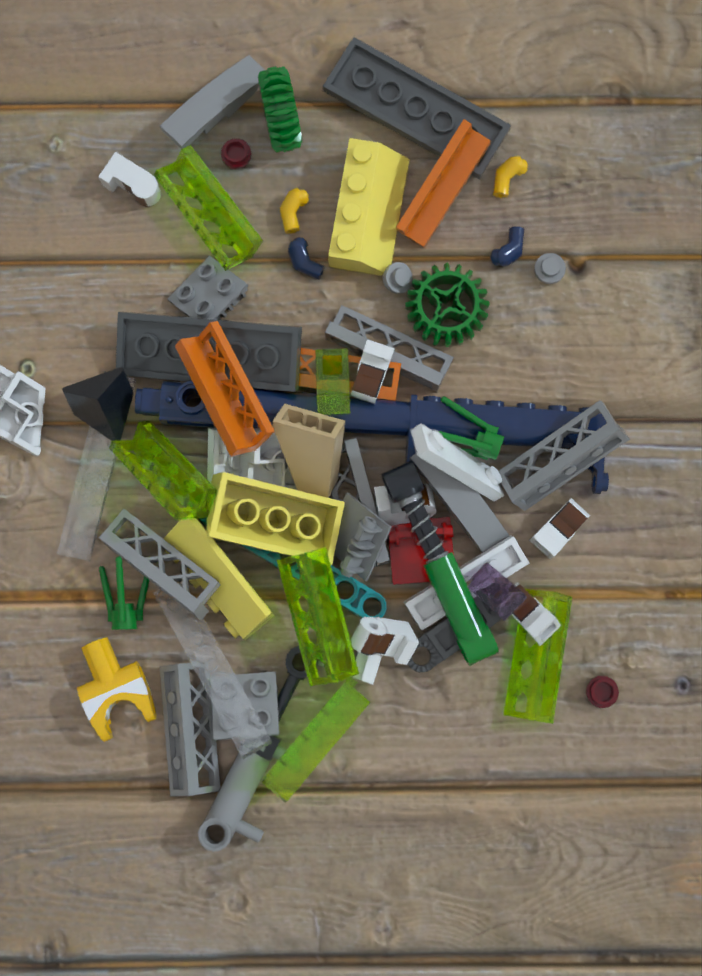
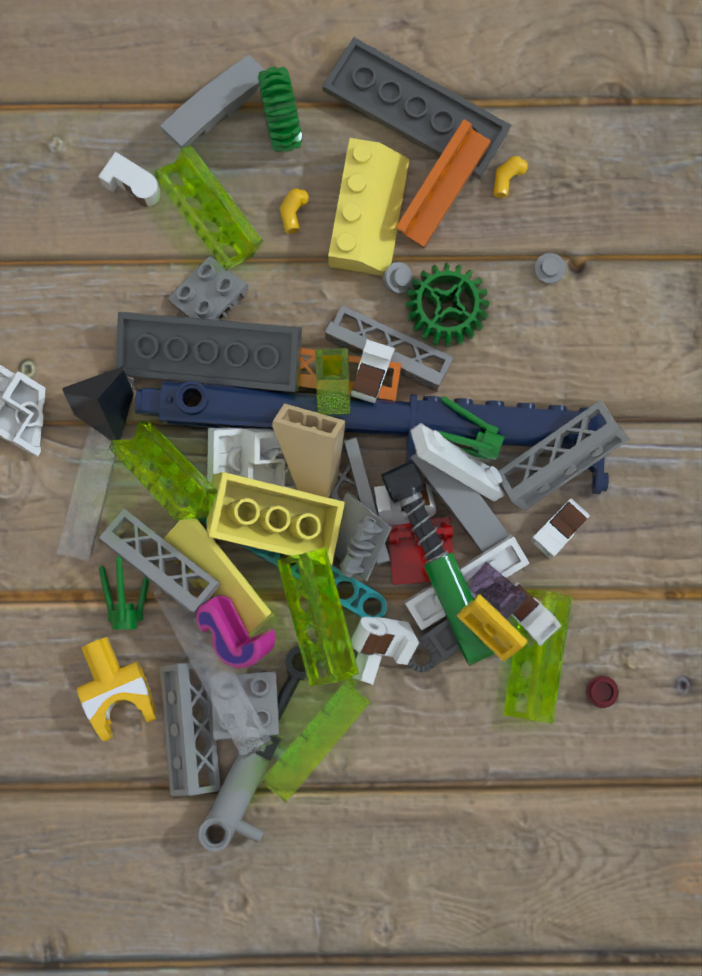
(222, 394): orange fence -> none
(230, 636): none -> dark pink animal
(236, 153): dark red plate -> none
(300, 259): dark blue arm -> none
(491, 628): none -> yellow tile
(512, 250): dark blue arm -> none

